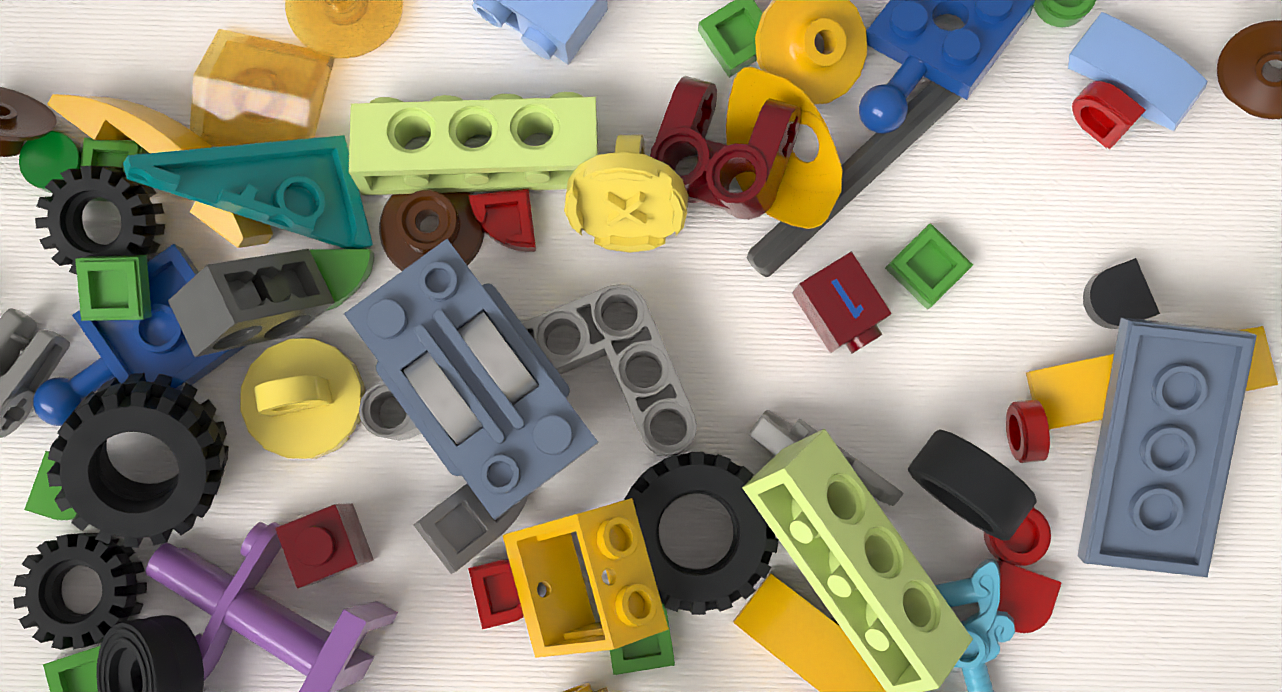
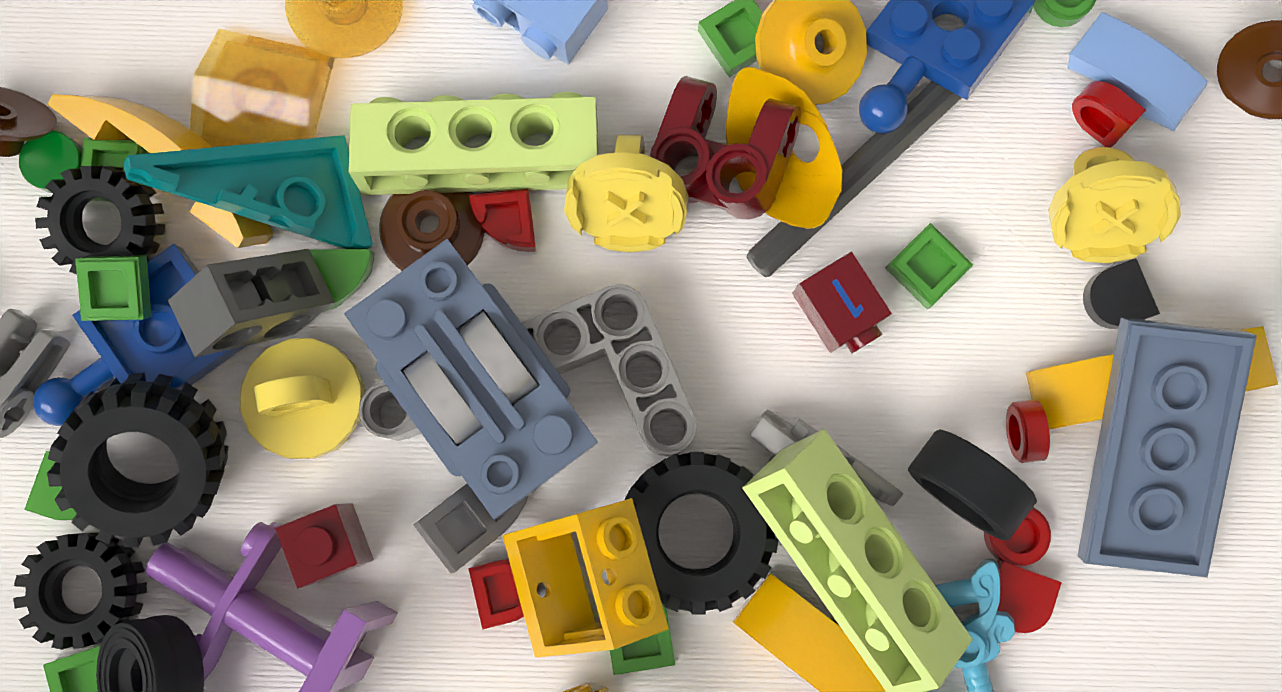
(1113, 207): none -> light yellow tile

